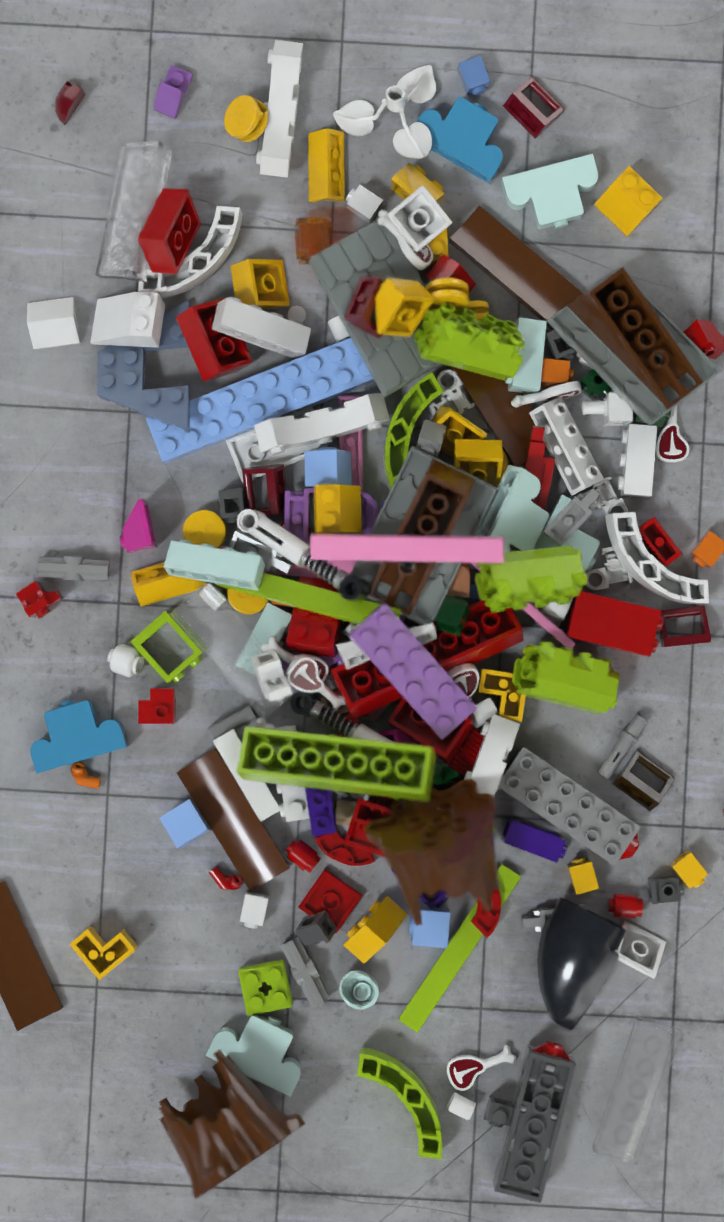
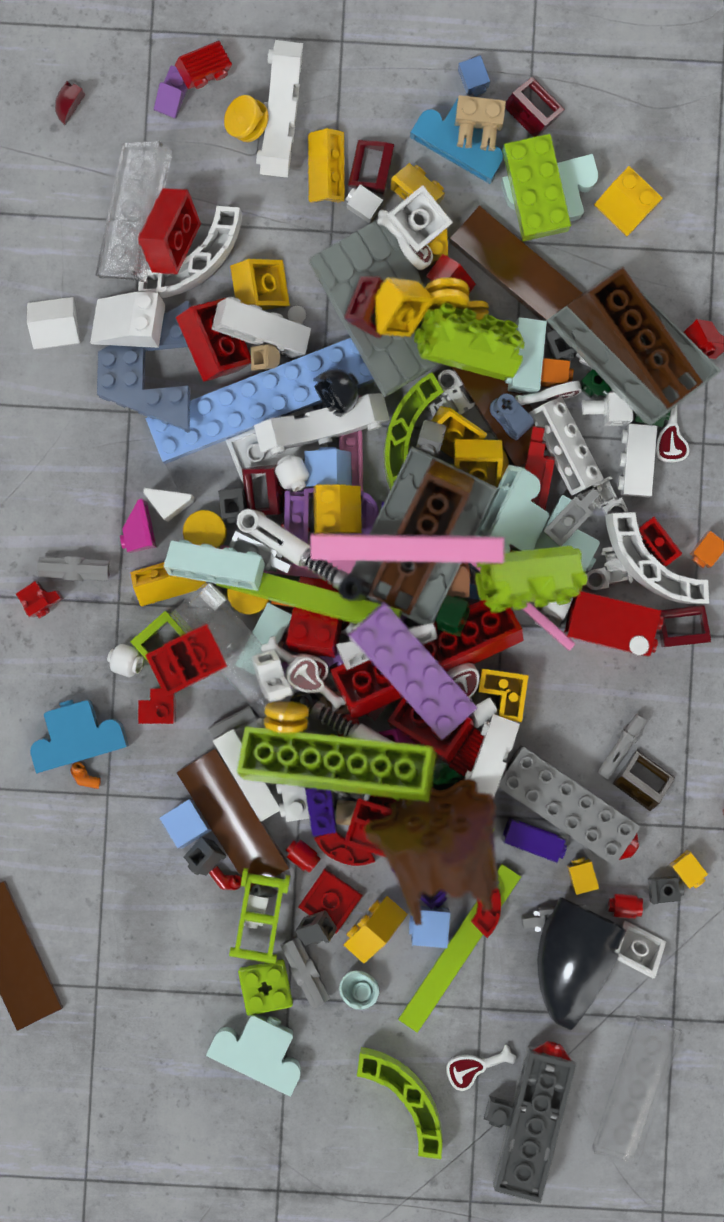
(103, 956): yellow brick -> none
(169, 503): none -> white slope
(186, 660): none -> red bracket
(203, 65): none -> red brick
(203, 856): none -> dark grey brick
(224, 1126): reddish brown piece -> none
(247, 879): none -> lime piece
(264, 357): none -> tan brick
(264, 891): none -> dark grey arm
(286, 717): none -> yellow head
(292, 472): none -> white head
(312, 237): clear orange brick -> none
(337, 390): none -> black cylinder
(338, 329): white brick -> none
(380, 185): none -> dark red tile
(412, 141): white plant -> none
(461, 1106): white brick -> none
(480, 114): none -> tan brick
(513, 417): none -> sand blue piece
(536, 187): none -> lime brick
(566, 679): lime brick -> none
(639, 645): none -> white sticker

